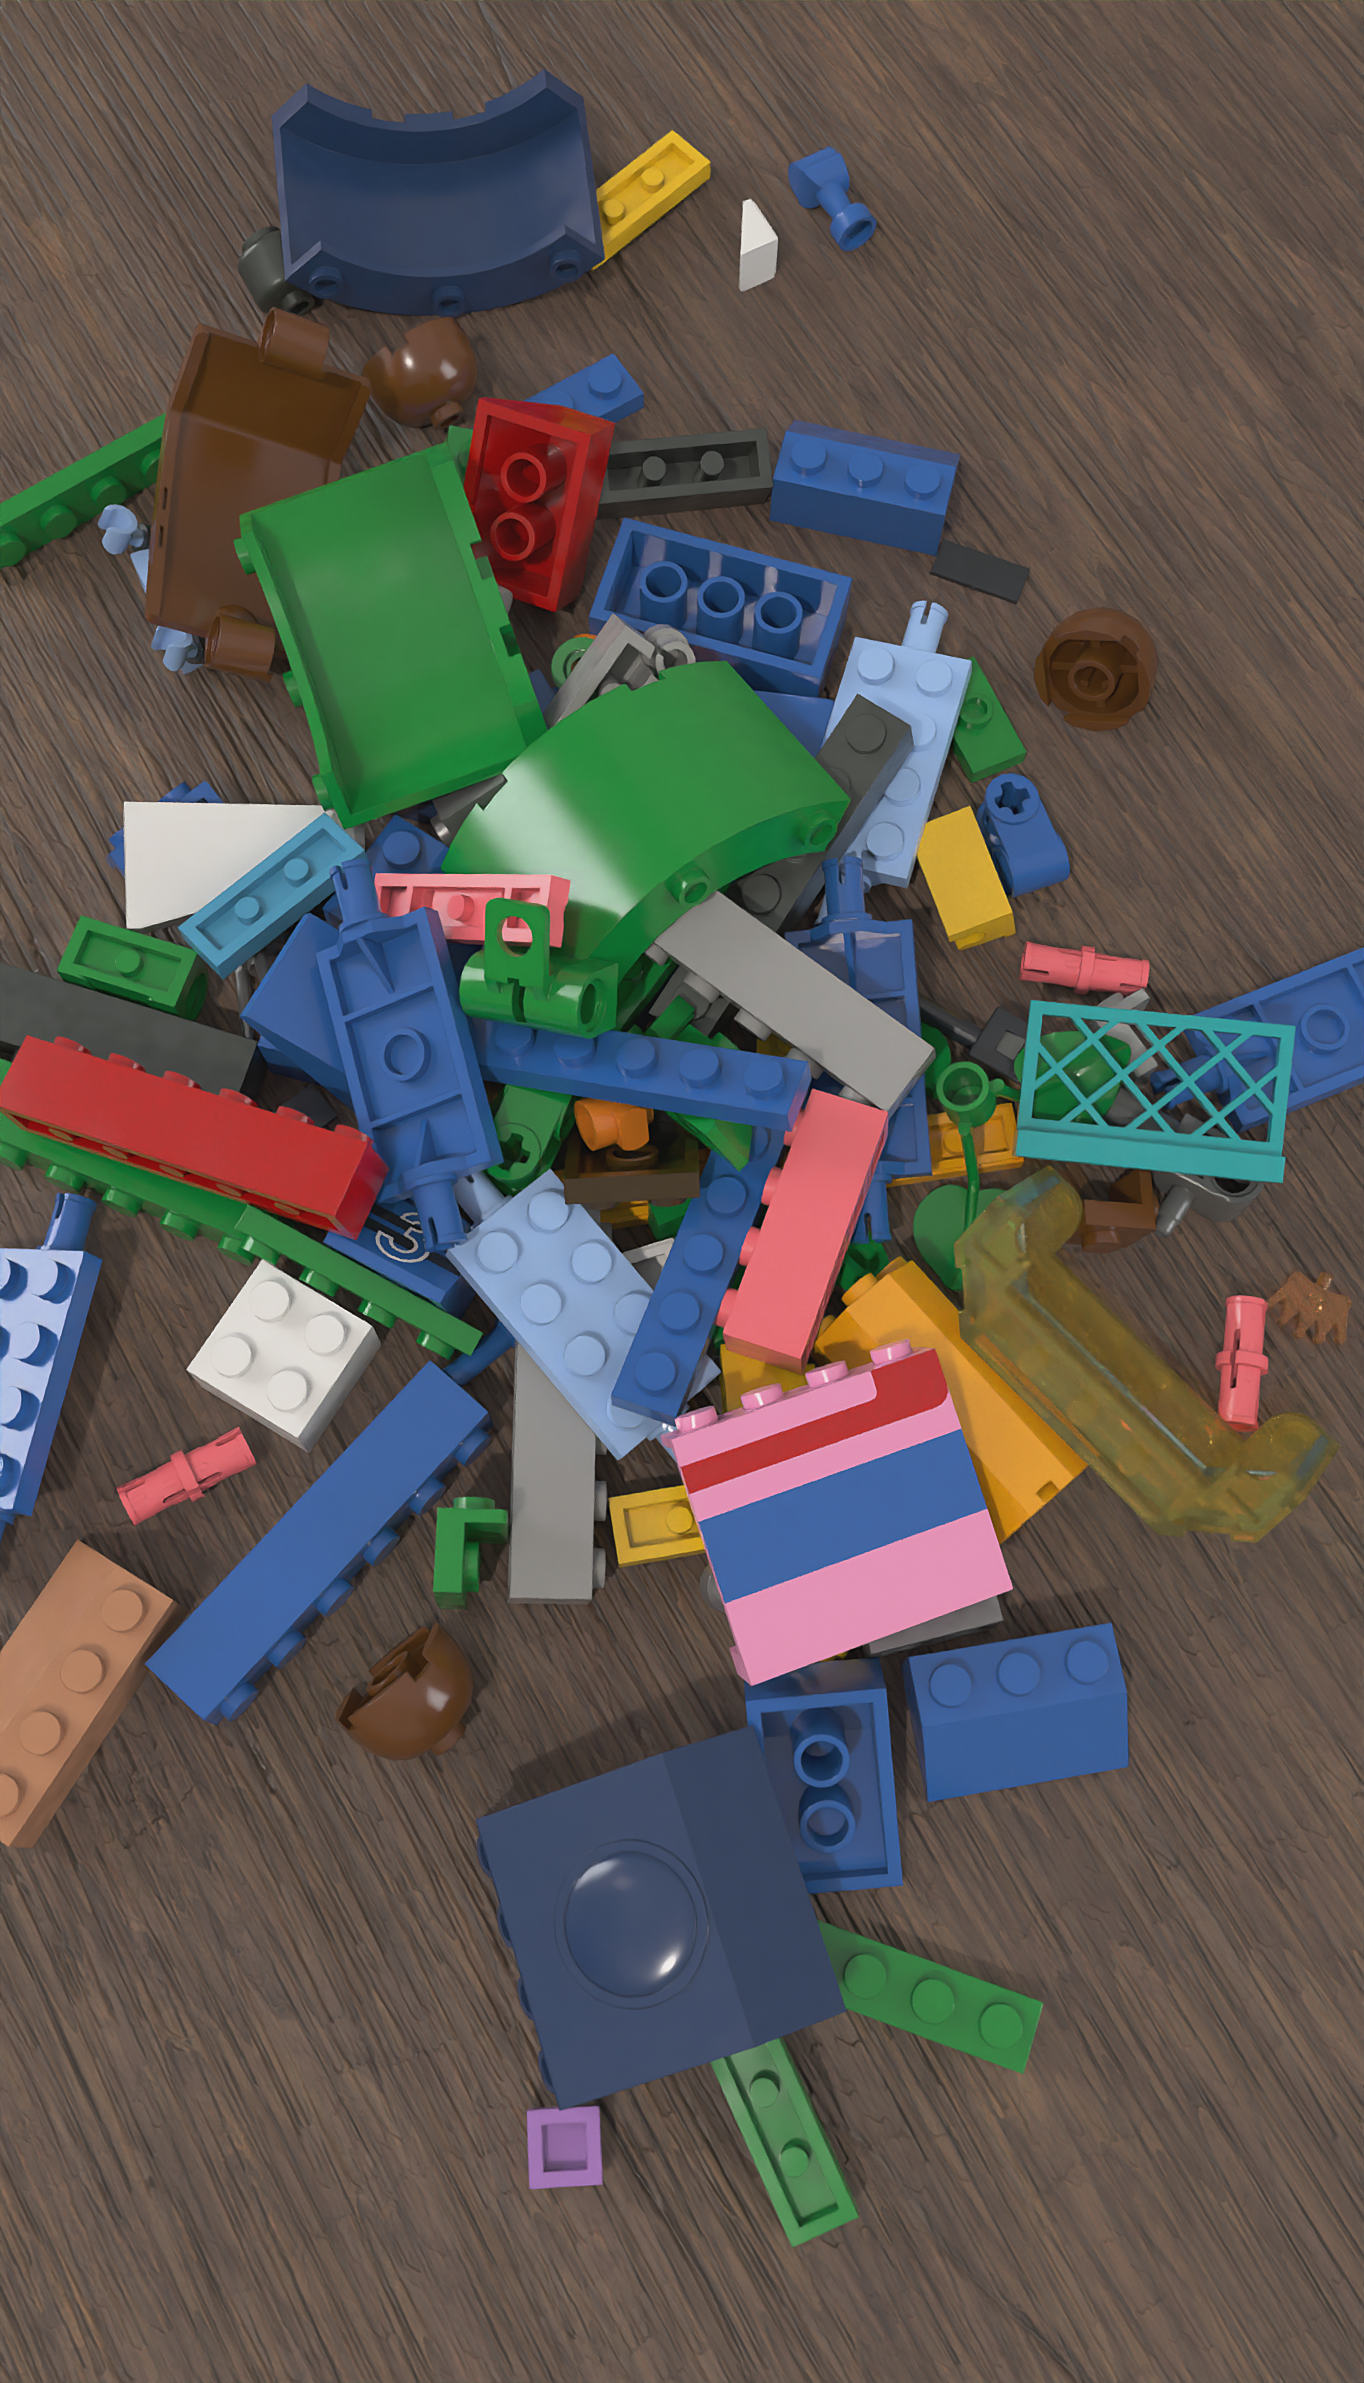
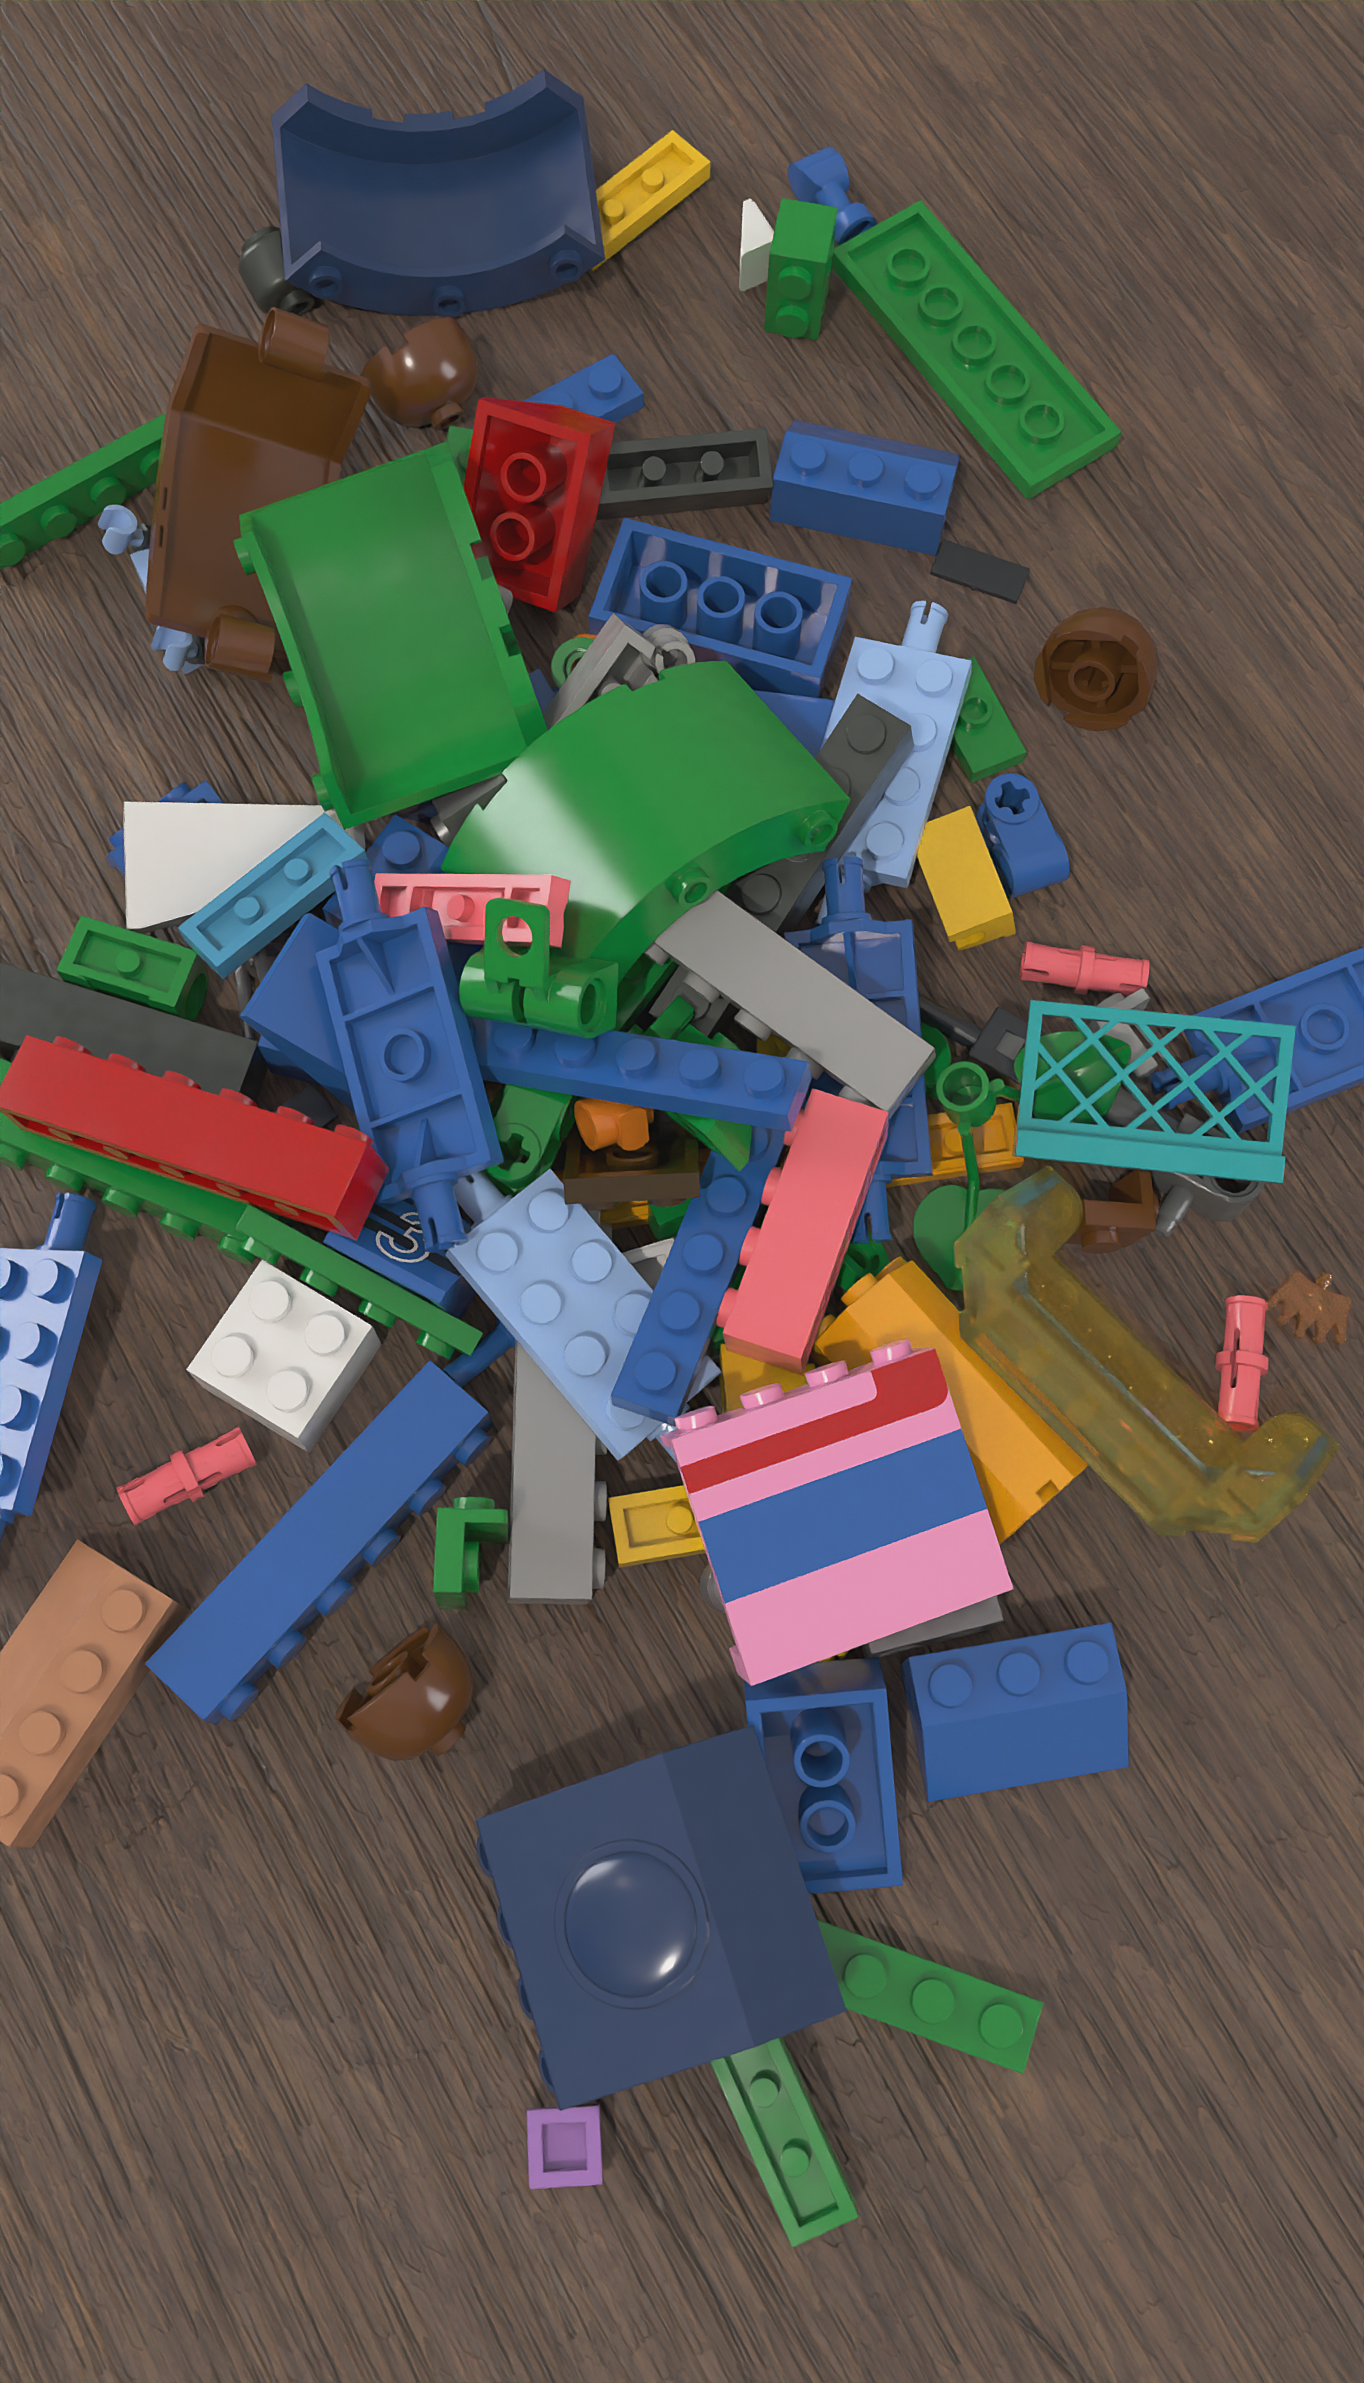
(800, 268): none -> green brick
(975, 349): none -> green plate

